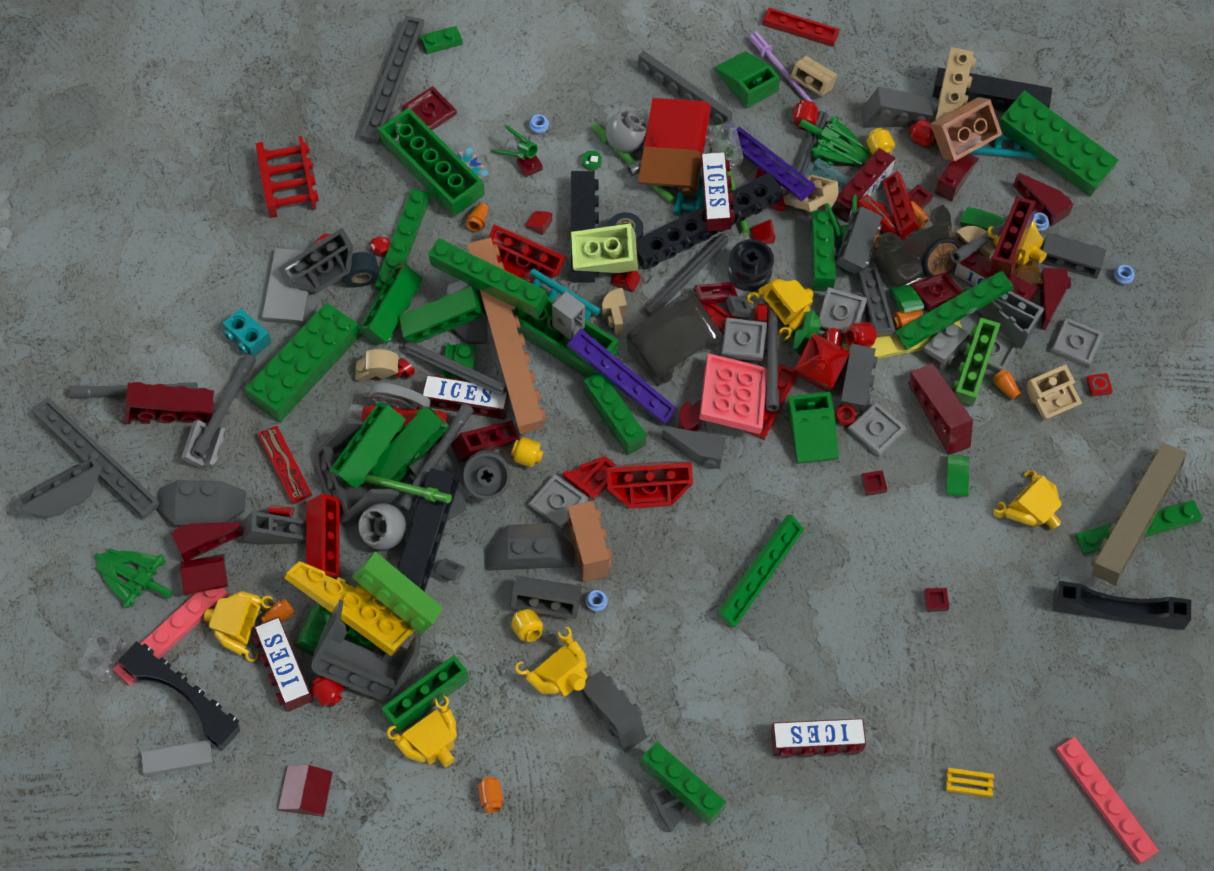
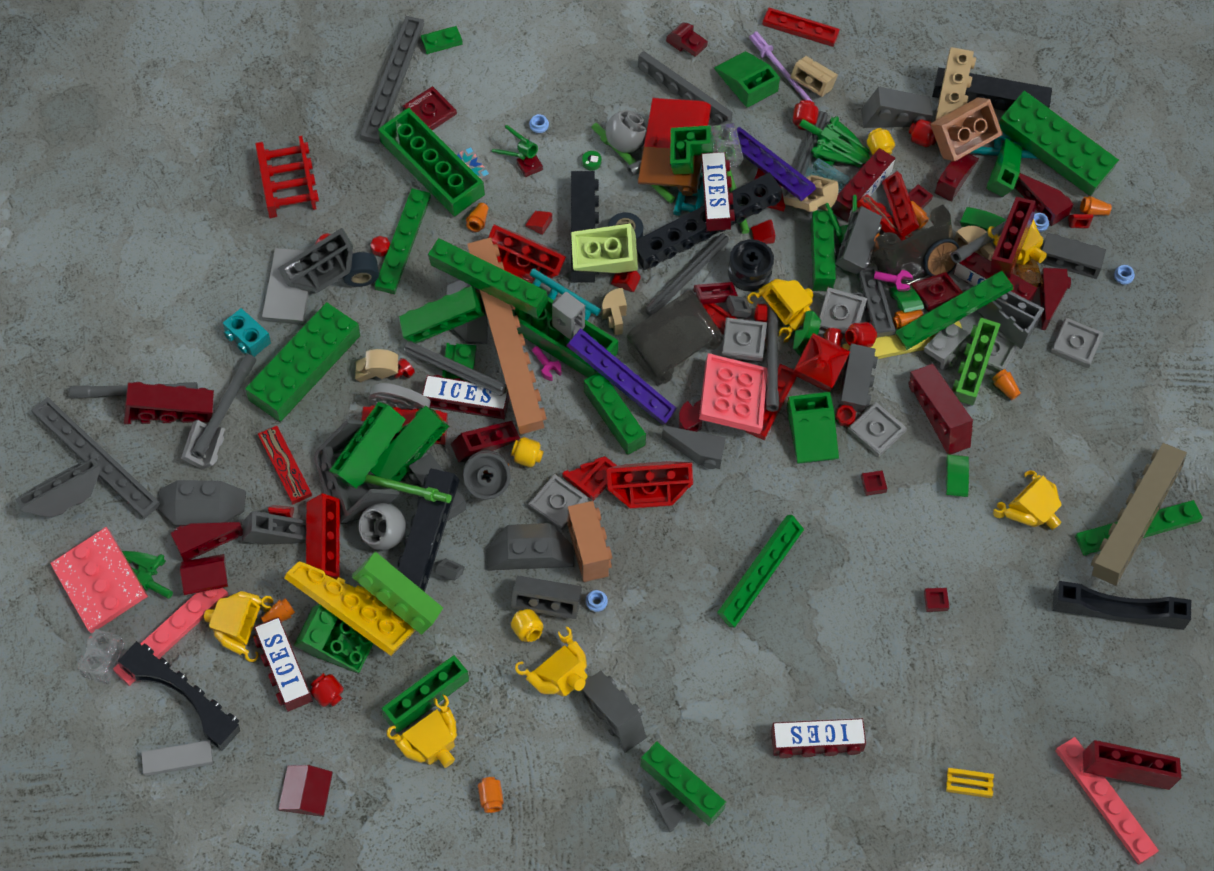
(99, 580): none -> coral plate
(358, 666): dark grey windscreen -> none
(390, 304): green brick -> none
(459, 420): dark grey piece -> none
(547, 365): none -> dark pink bar
(685, 38): none -> dark red brick
(686, 144): none -> green brick
(895, 279): none -> dark pink bar
(1005, 169): none -> green slope
(1053, 392): tan brick -> none
(1080, 220): none -> red slope
(1094, 206): none -> orange cone
(1099, 384): red tile -> none
(1131, 765): none -> dark red brick

